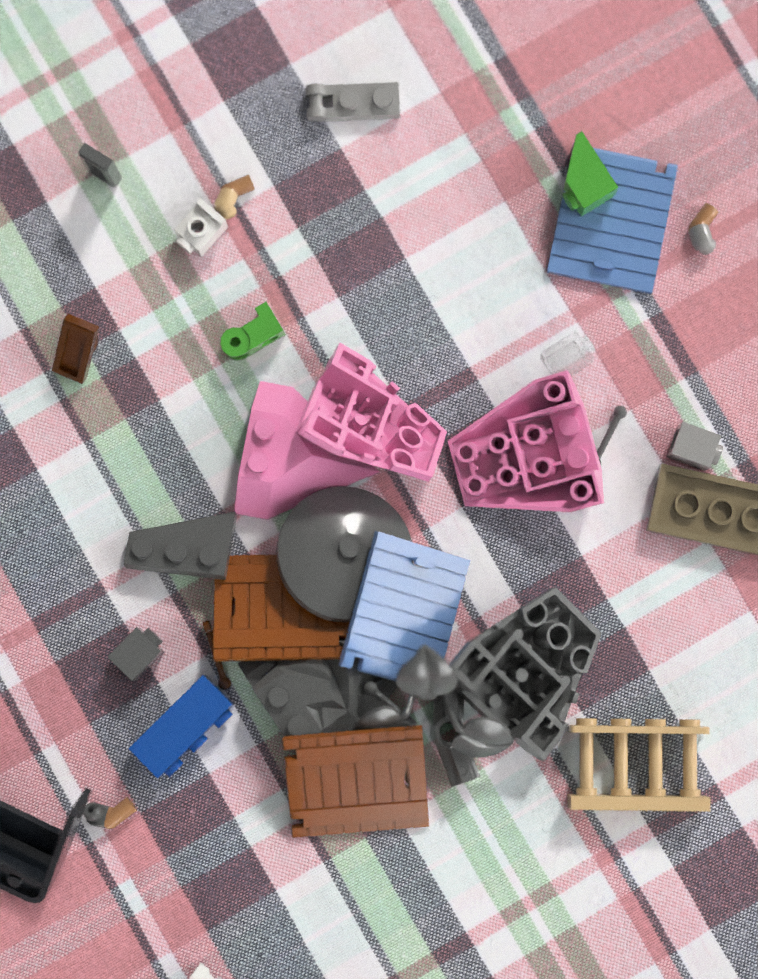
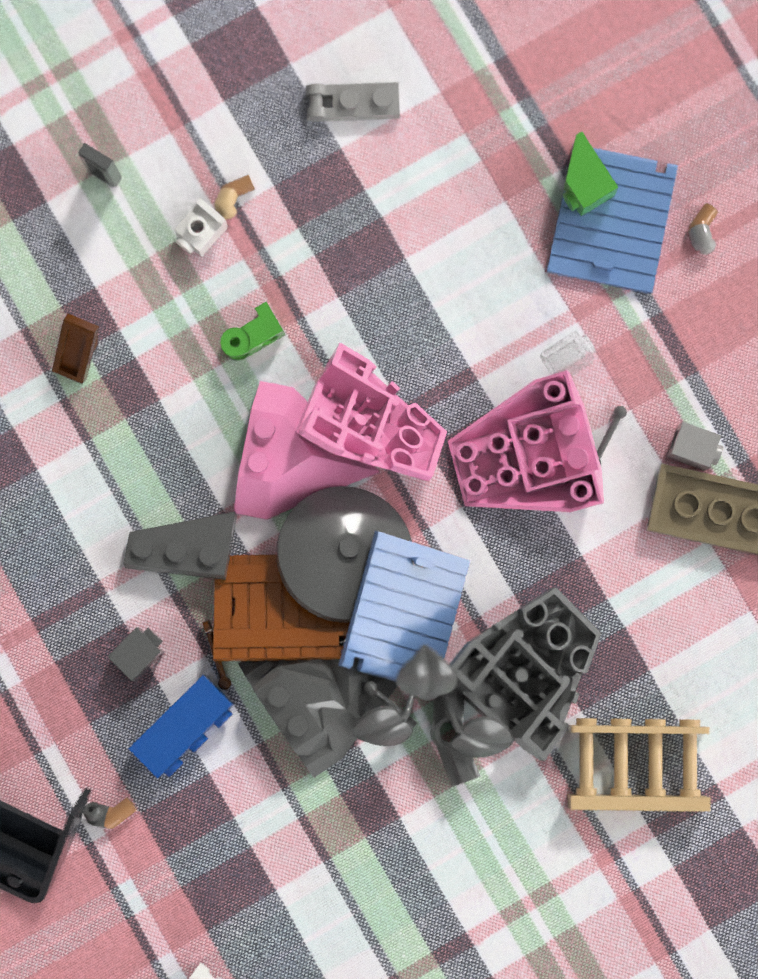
(356, 781): dark orange door -> none

